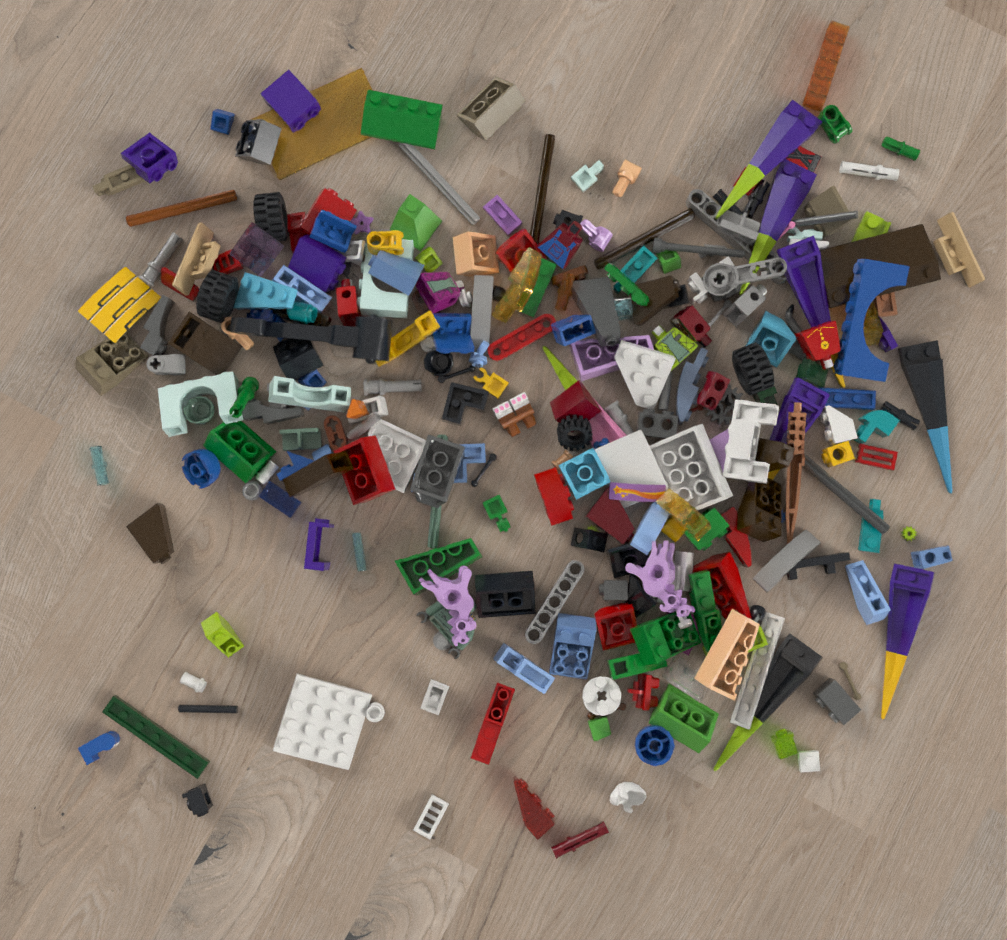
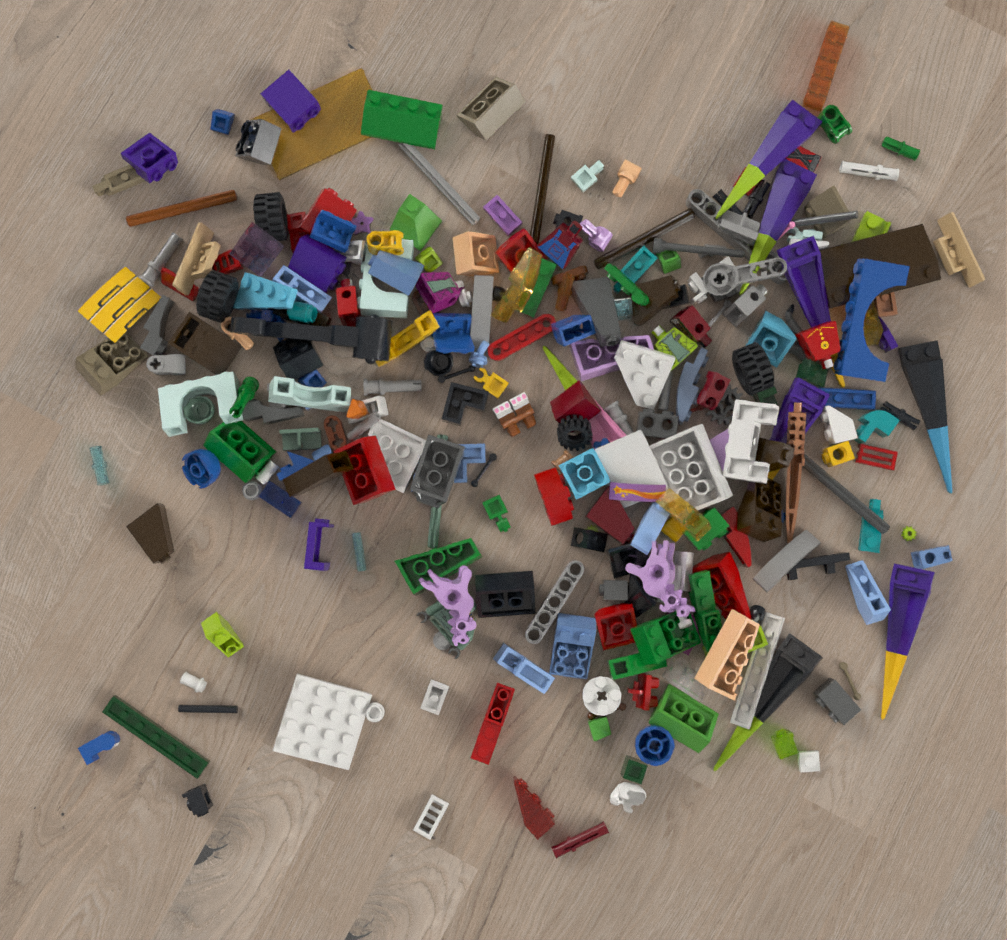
(633, 769): none -> dark green panel

